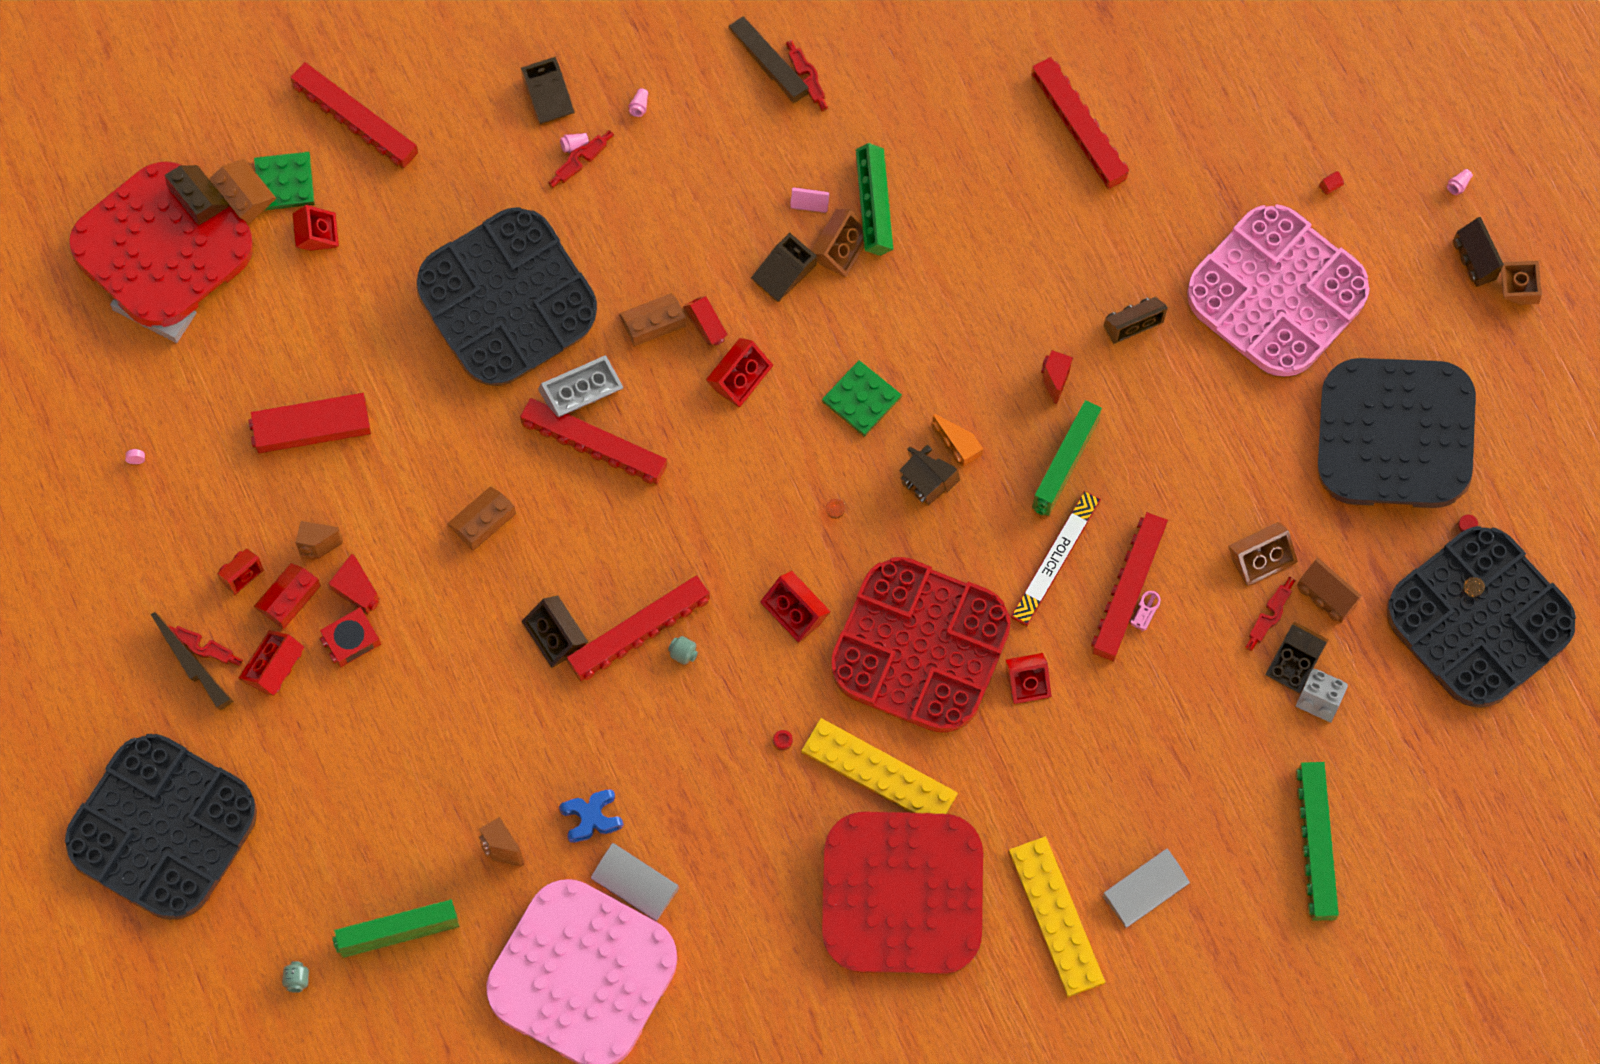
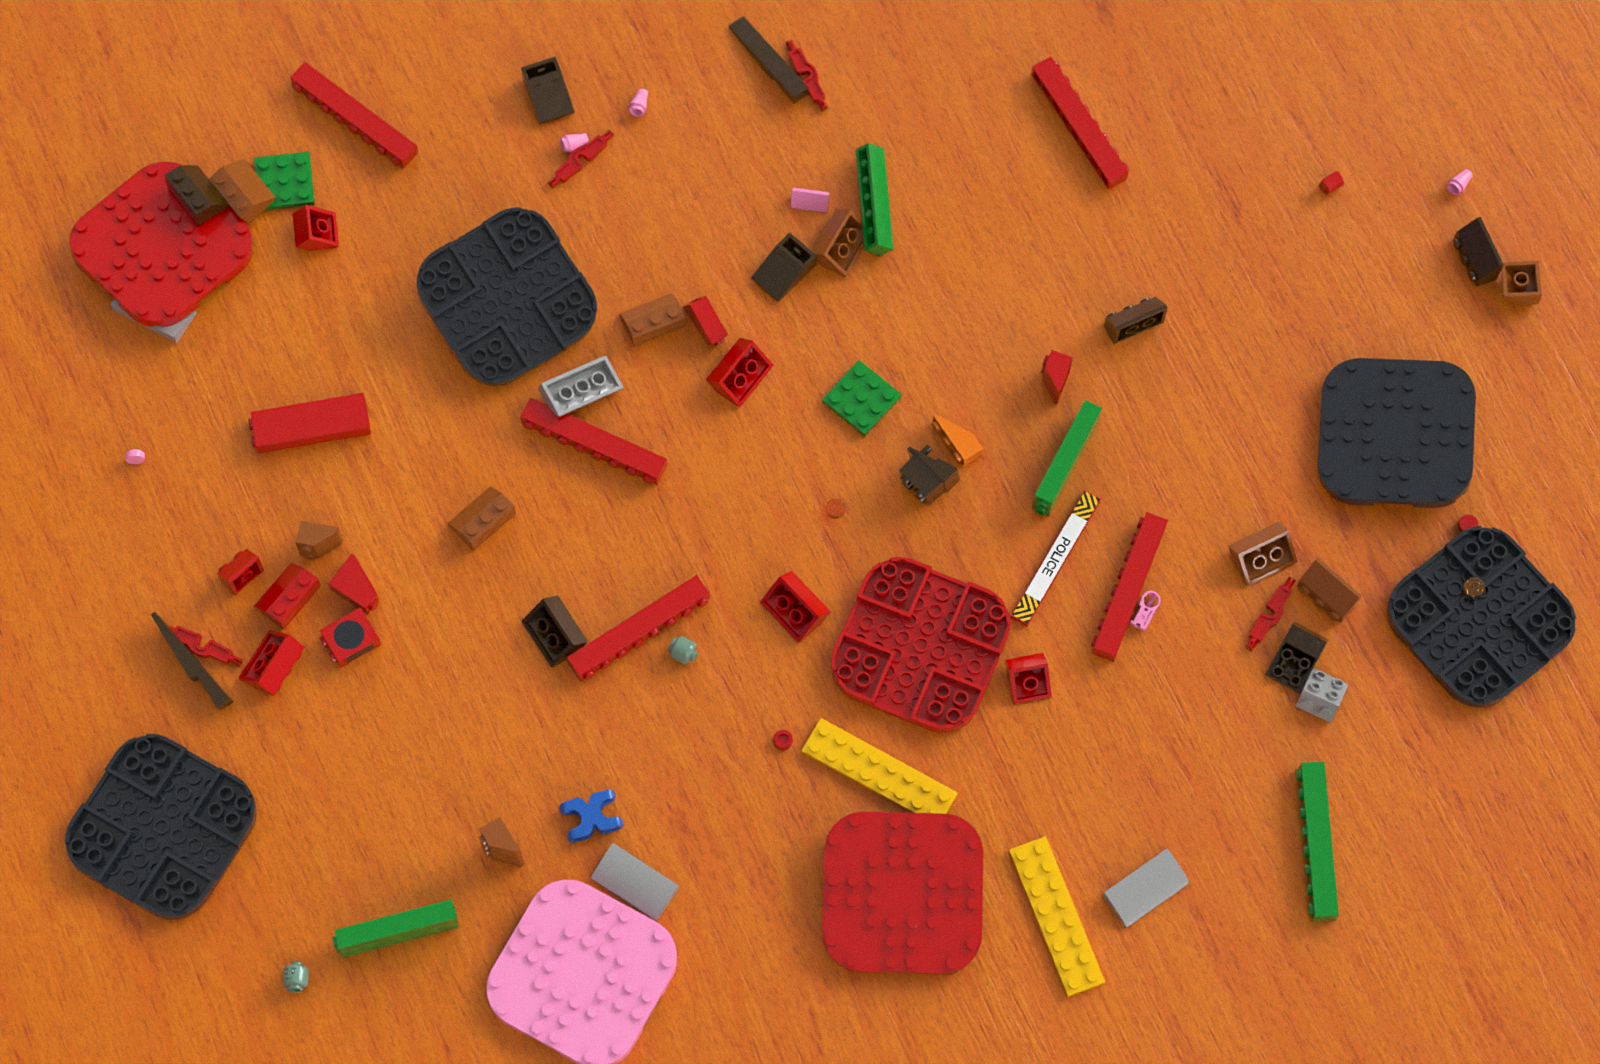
(1278, 290): bright pink plate -> none

